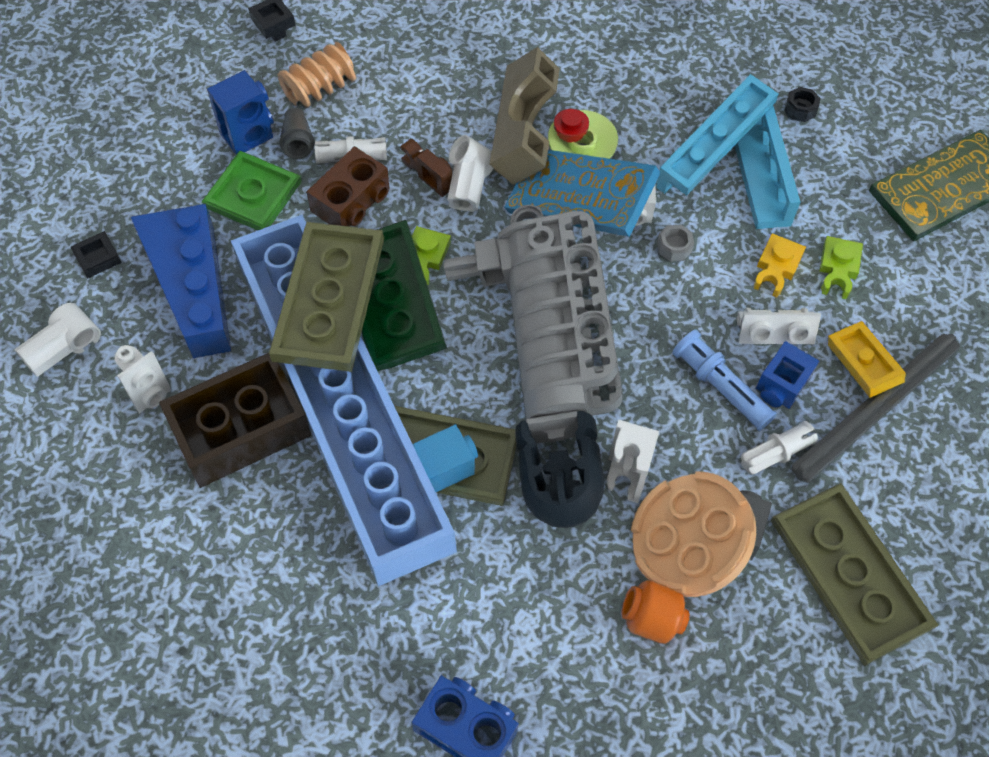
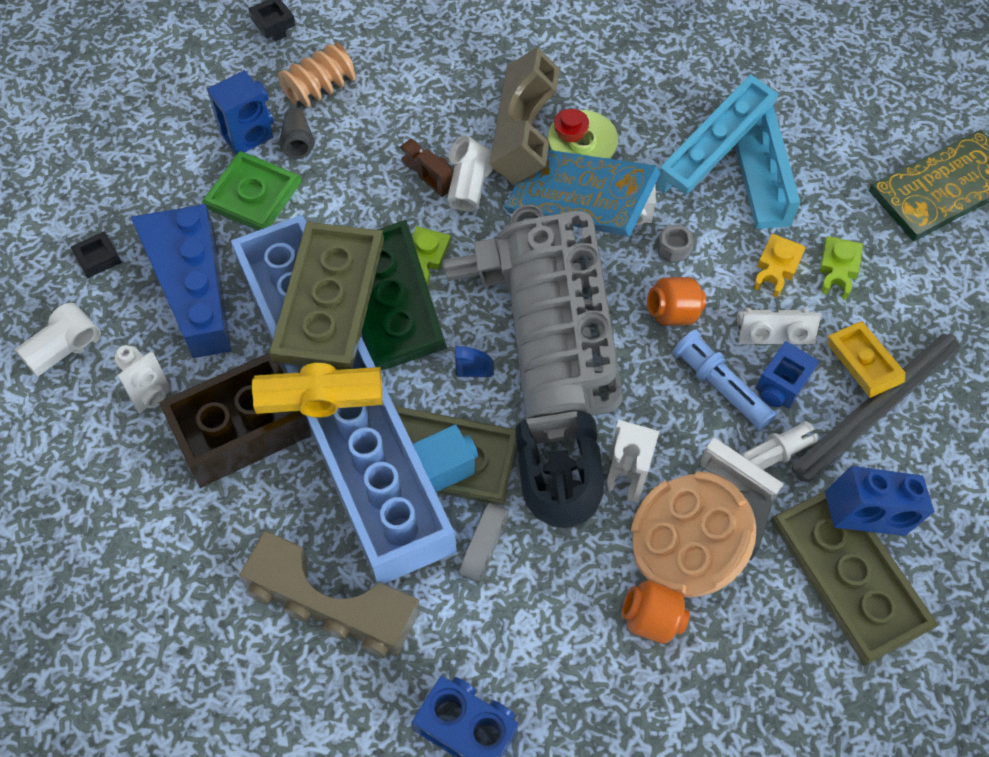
(317, 390): none -> yellow piece
(334, 150): white pin -> none
(349, 189): reddish brown brick -> none
(377, 617): none -> dark tan arch
(473, 363): none -> blue tile
(484, 542): none -> light grey beam
(676, 301): none -> orange head
(739, 471): none -> white tile
(802, 104): black tile -> none
(879, 501): none -> blue brick

